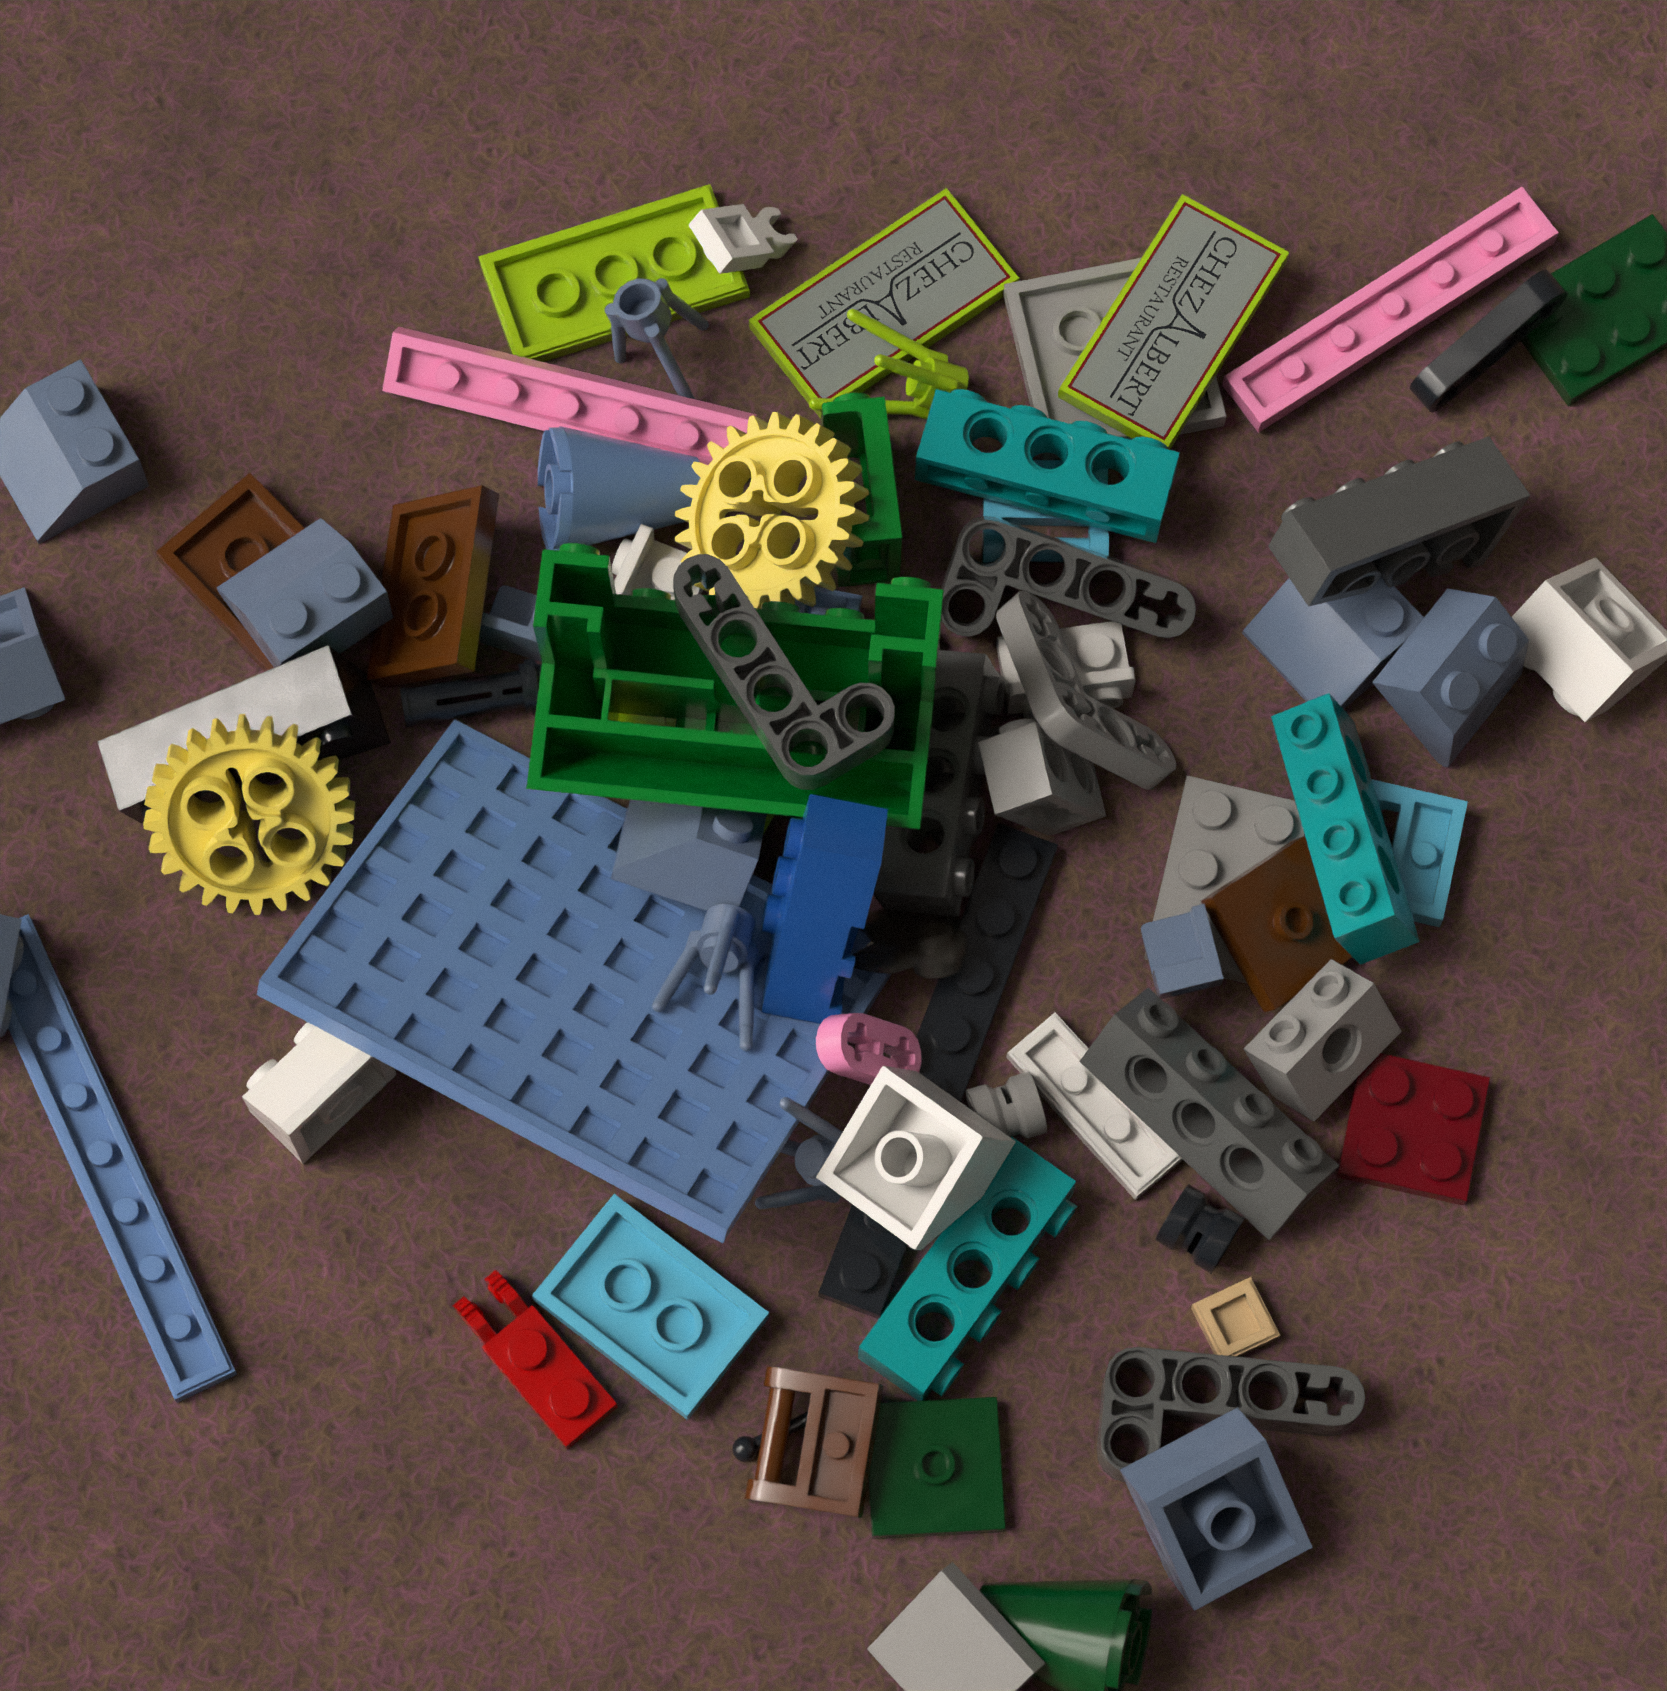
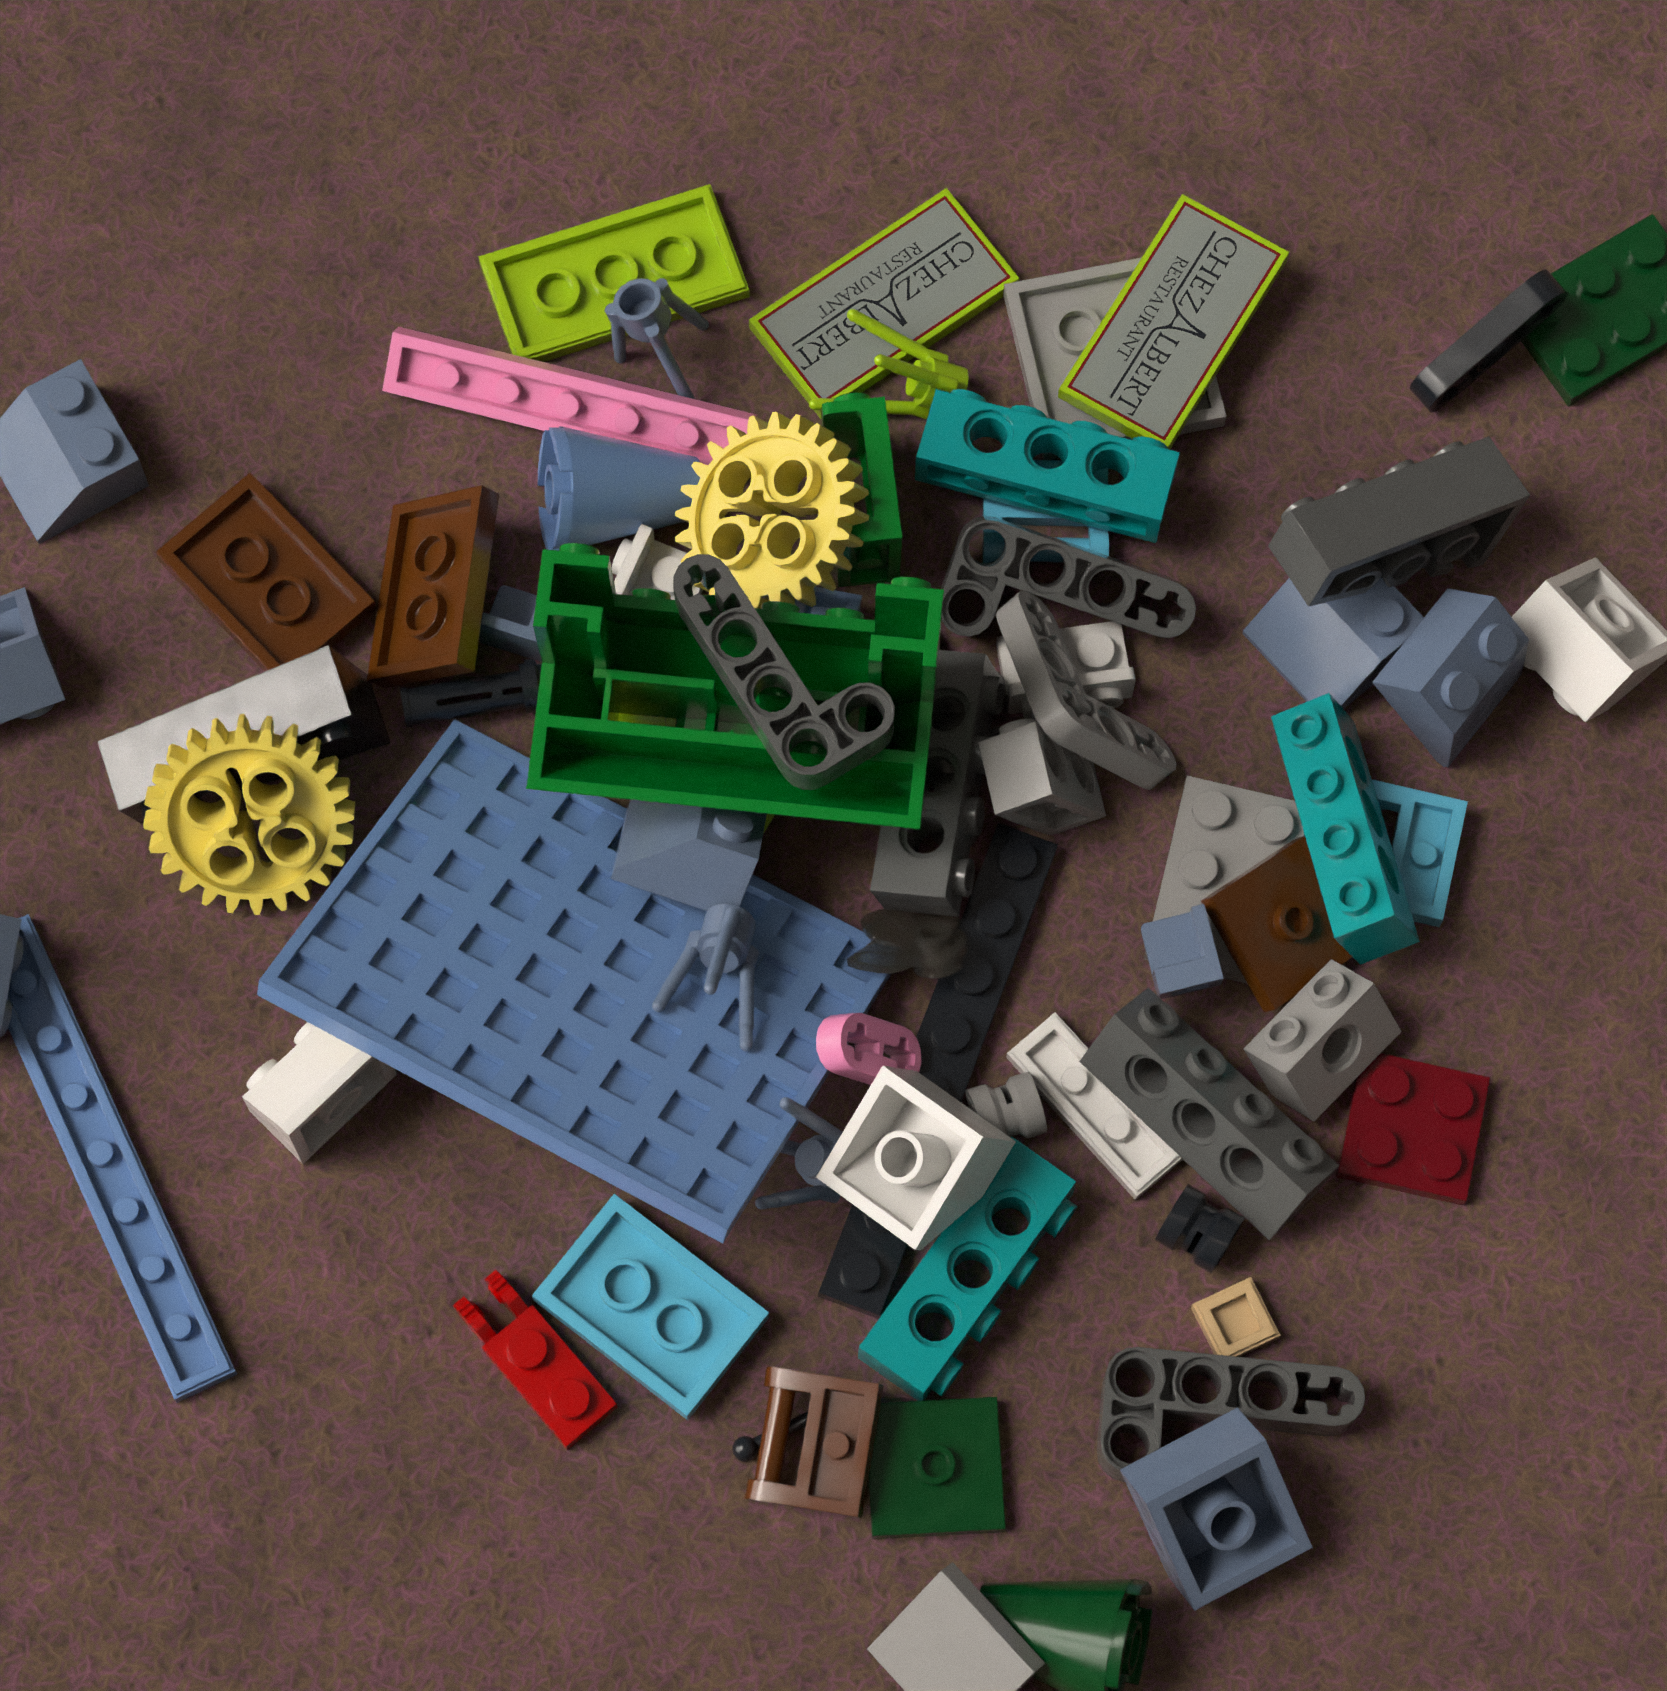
(307, 596): sand blue slope -> none
(737, 240): white plate -> none
(819, 905): blue wedge -> none
(1389, 309): bright pink plate -> none

